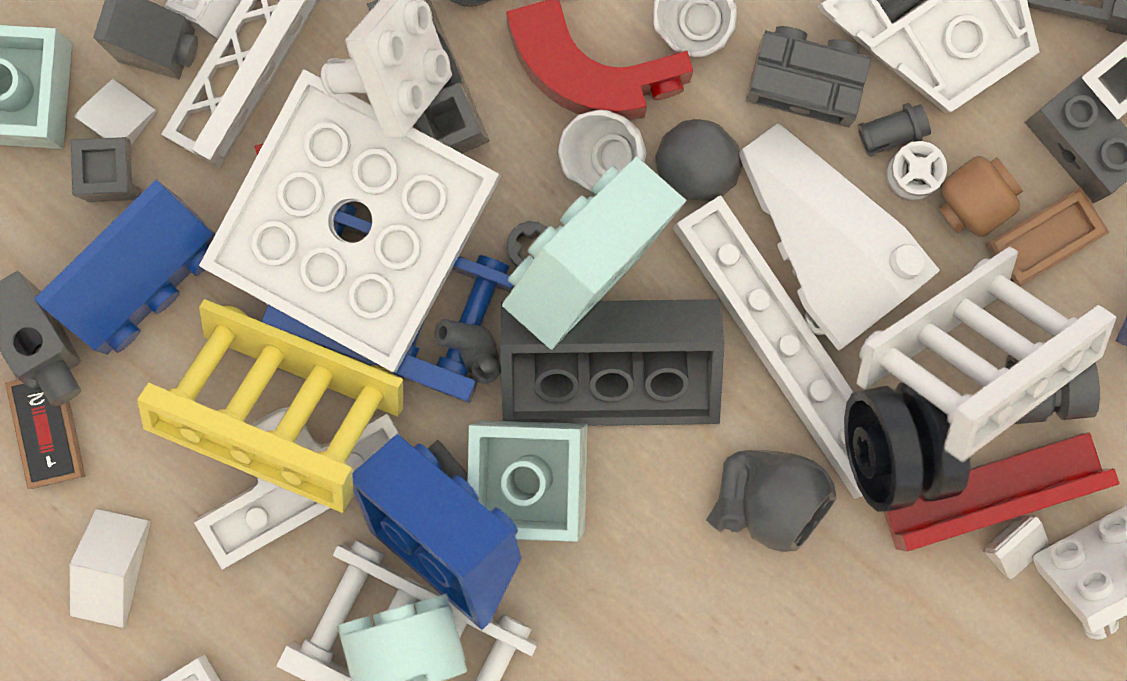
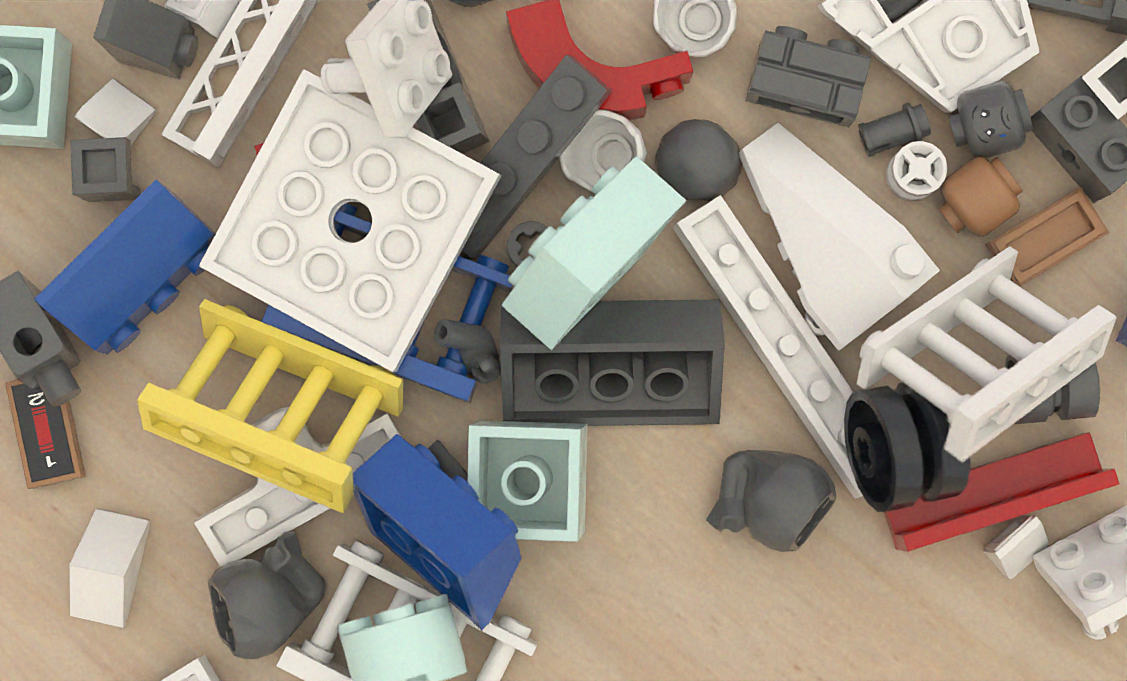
(264, 600): none -> dark grey piece
(536, 143): none -> dark grey plate
(991, 119): none -> dark grey head

